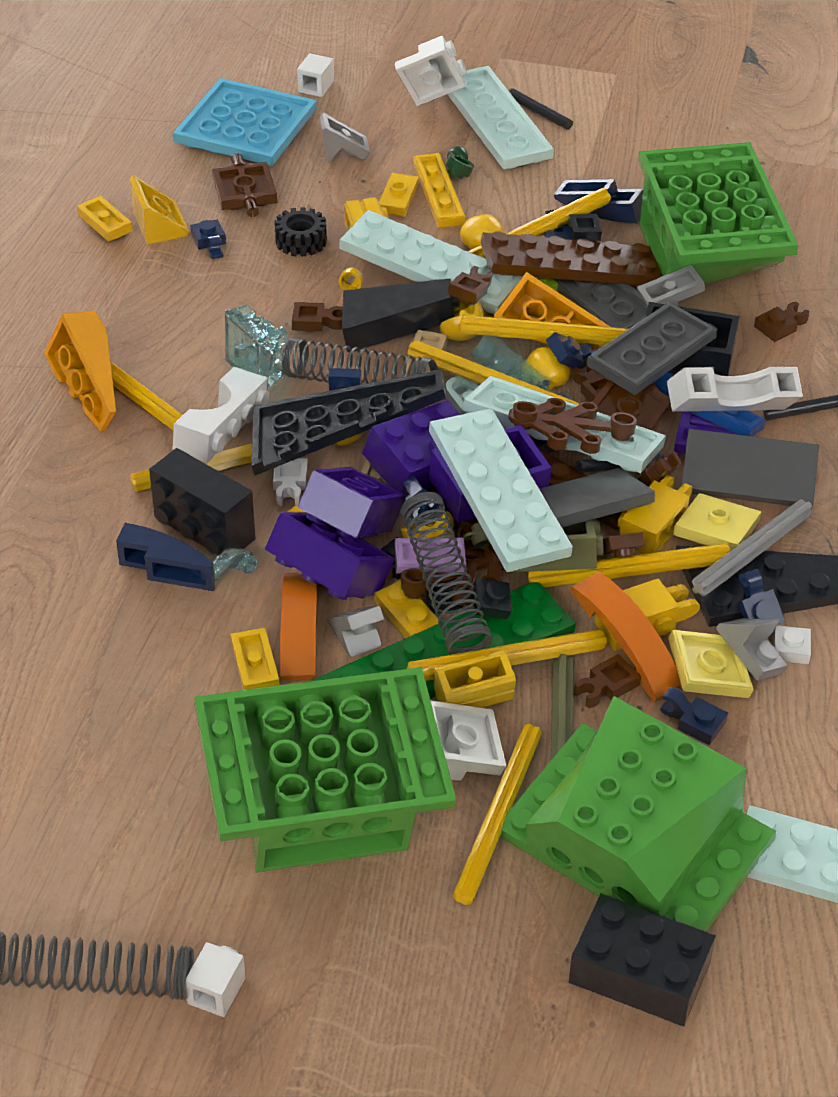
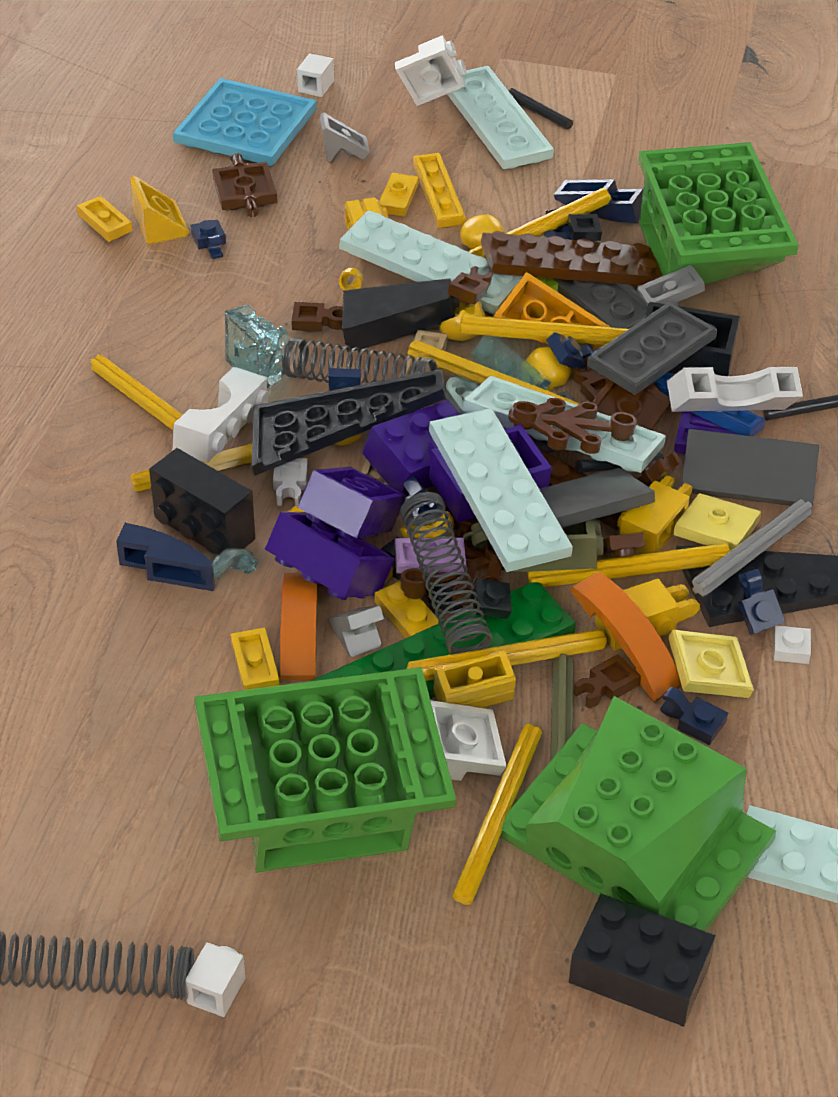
(82, 359): light orange wedge -> none
(300, 231): black tyre -> none
(458, 162): dark green plate -> none
(750, 643): light grey slope -> none
(779, 323): reddish brown plate -> none

